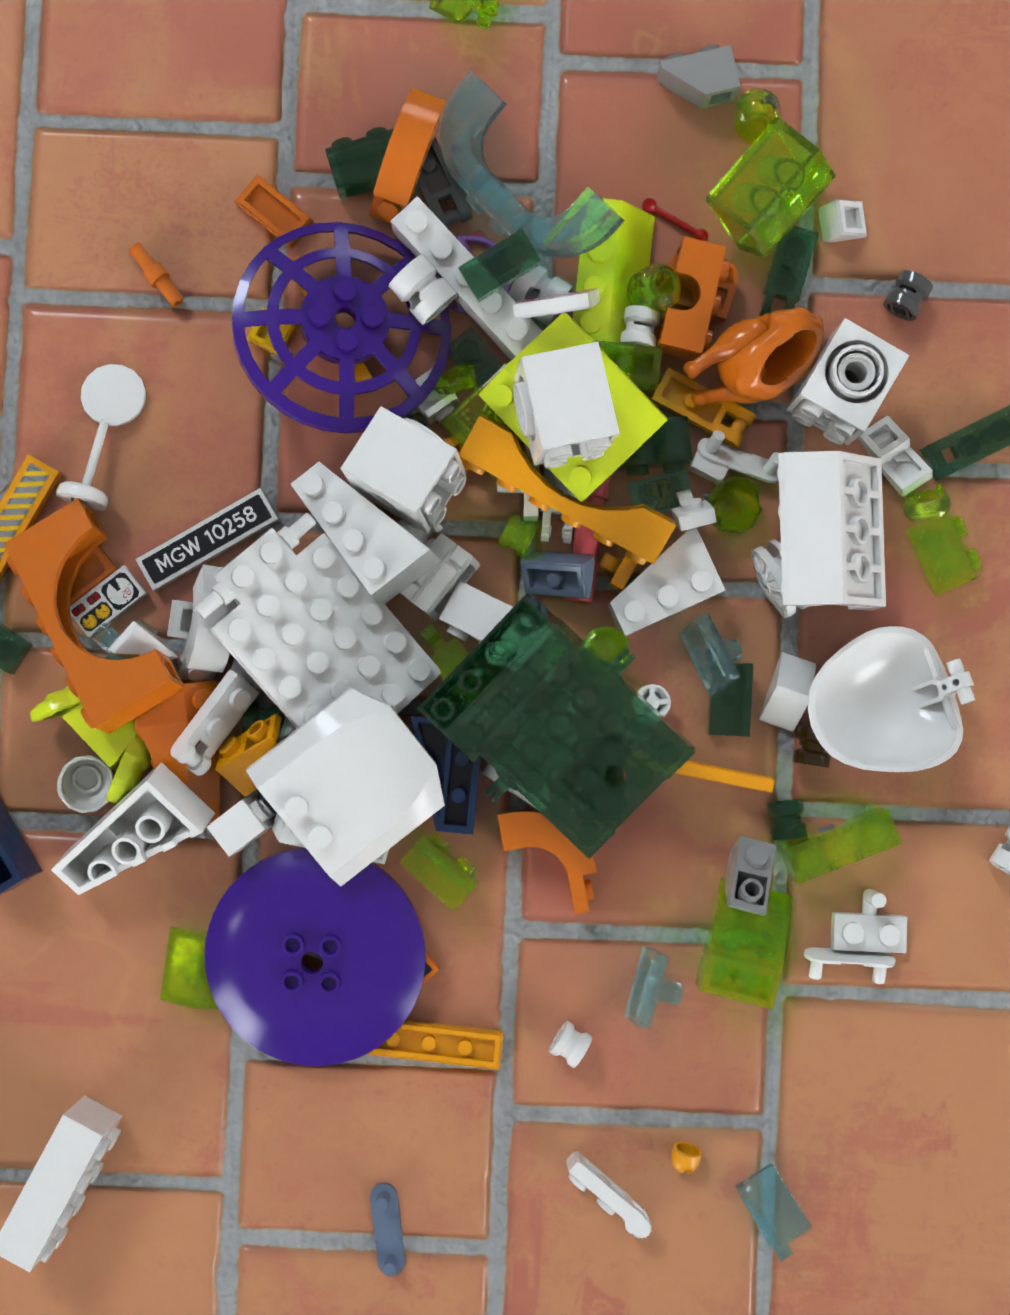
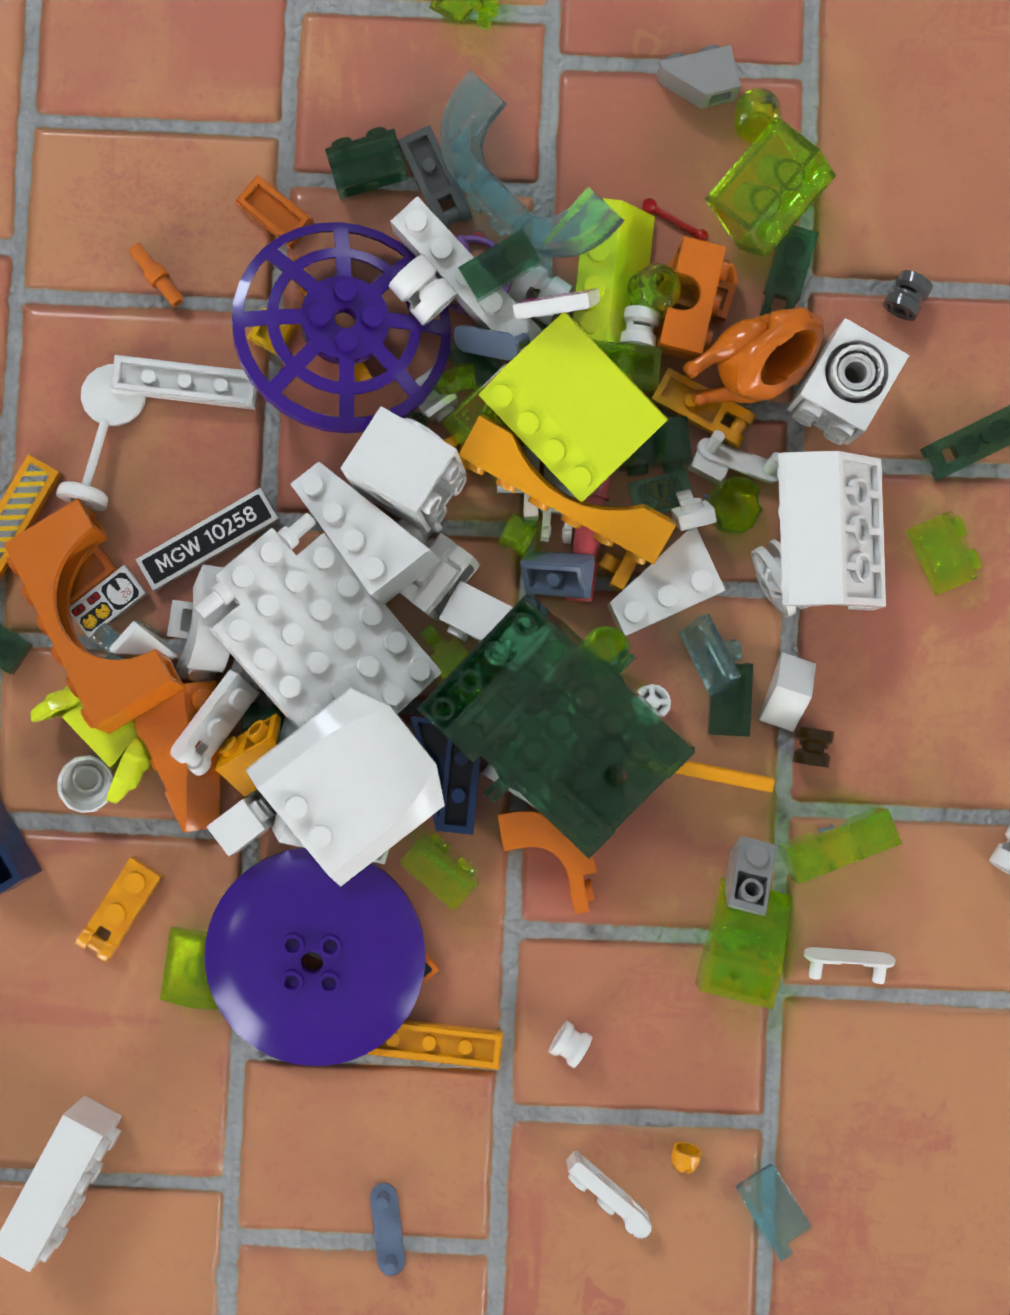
(120, 908): none -> light orange plate
(143, 823): white wedge -> none
(182, 382): none -> white tile
(406, 154): orange arch -> none
(488, 342): none -> sand blue piece
(565, 404): white brick -> none
(650, 987): clear light blue tile -> none
(787, 819): clear green wheel -> none
(842, 221): white slope -> none
(868, 929): white plate -> none
(889, 702): white piece -> none
(898, 460): white slope -> none
(919, 511): clear neon green piece -> none

